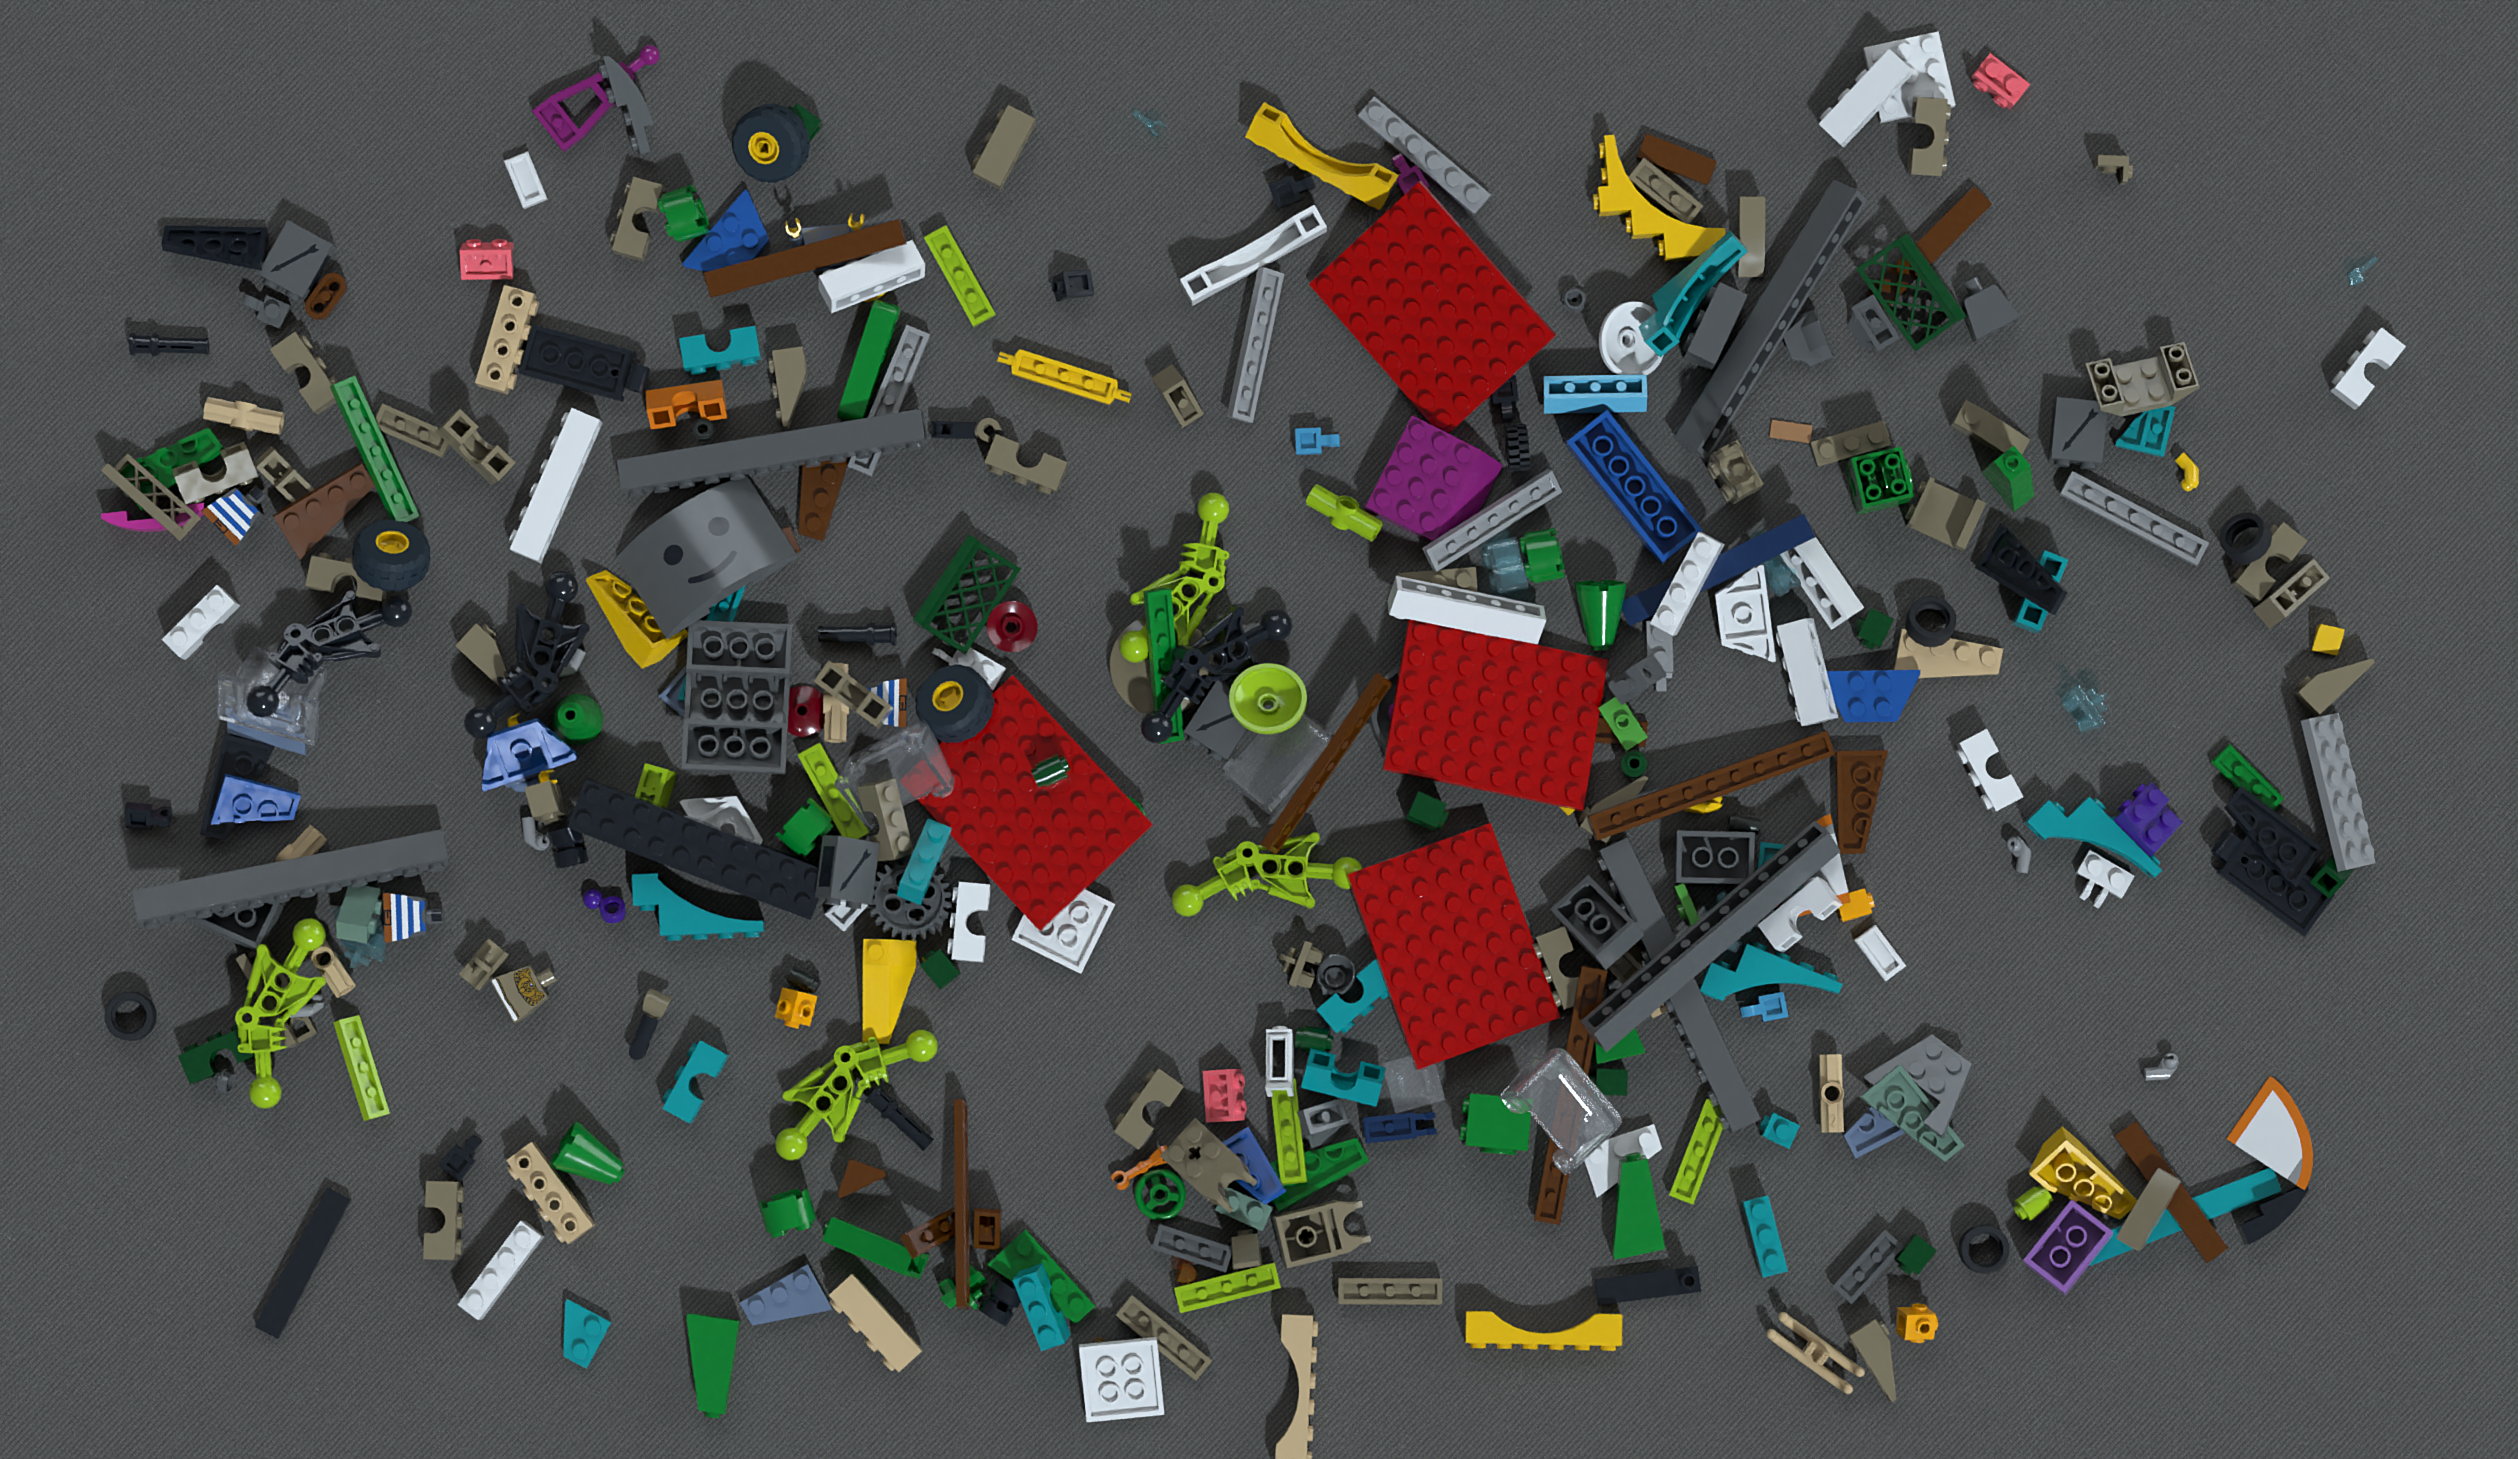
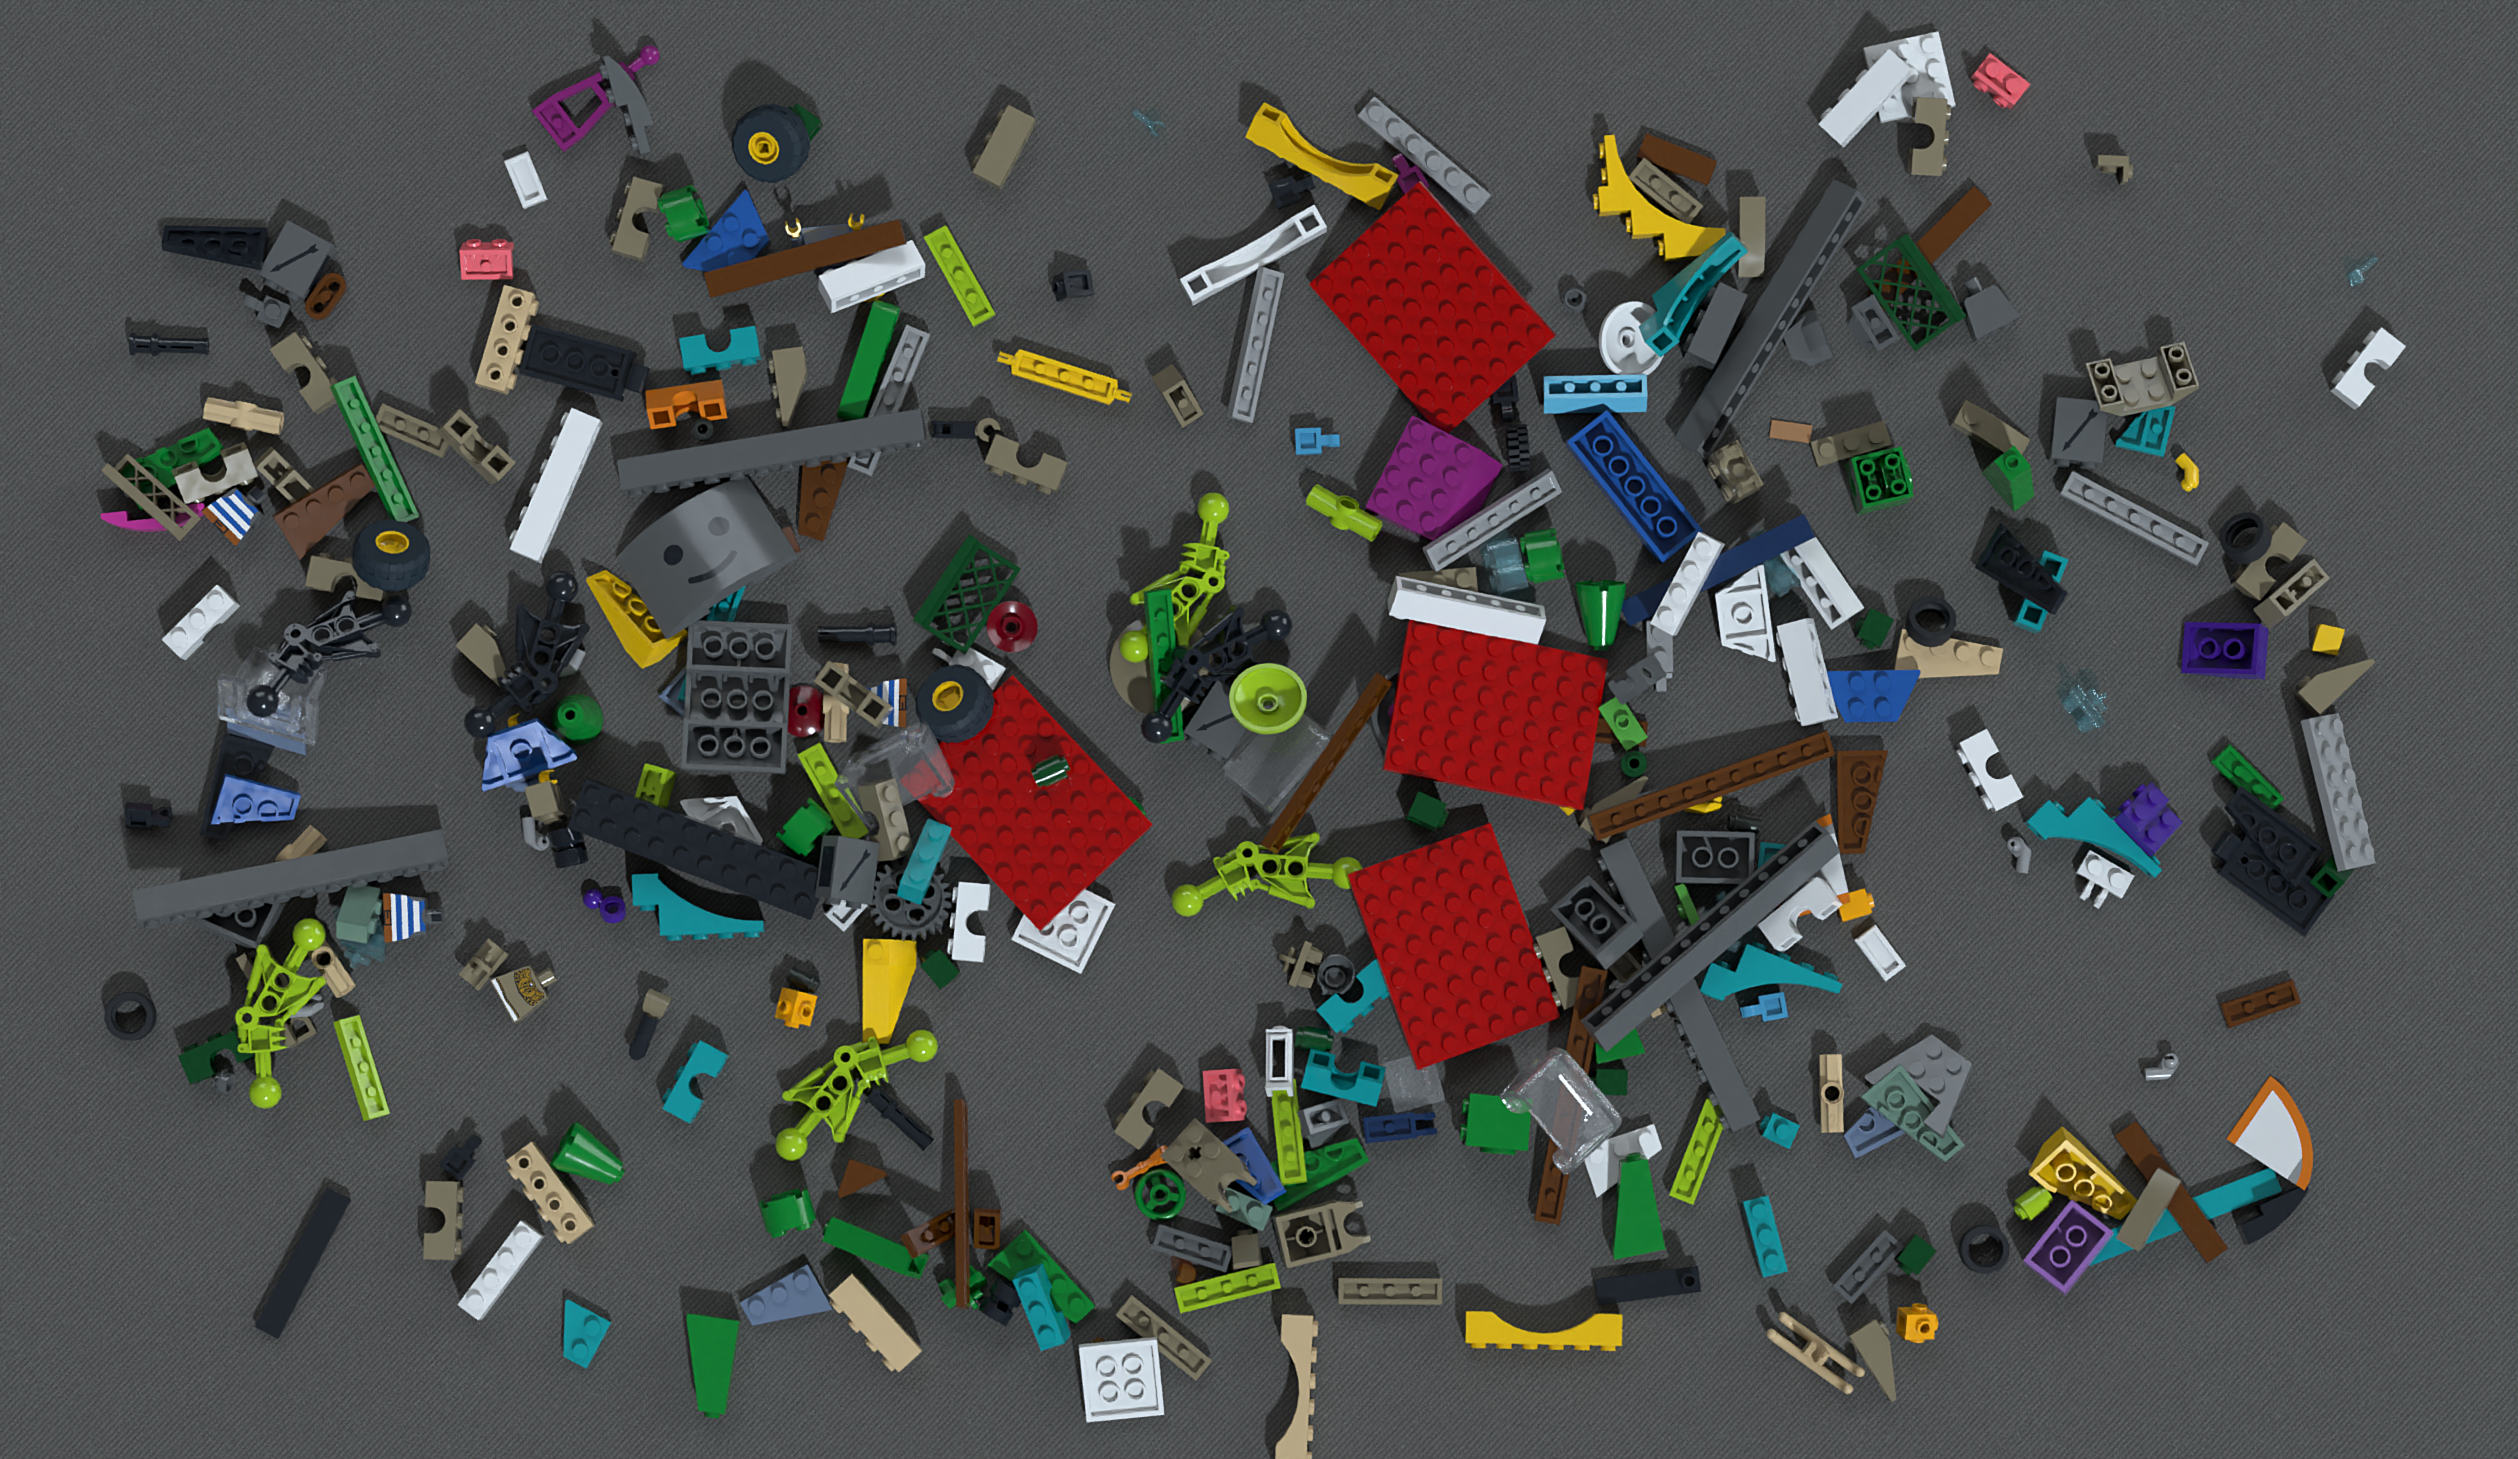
(1944, 514): dark tan panel -> none
(2225, 650): none -> dark purple slope
(2260, 1003): none -> reddish brown tile

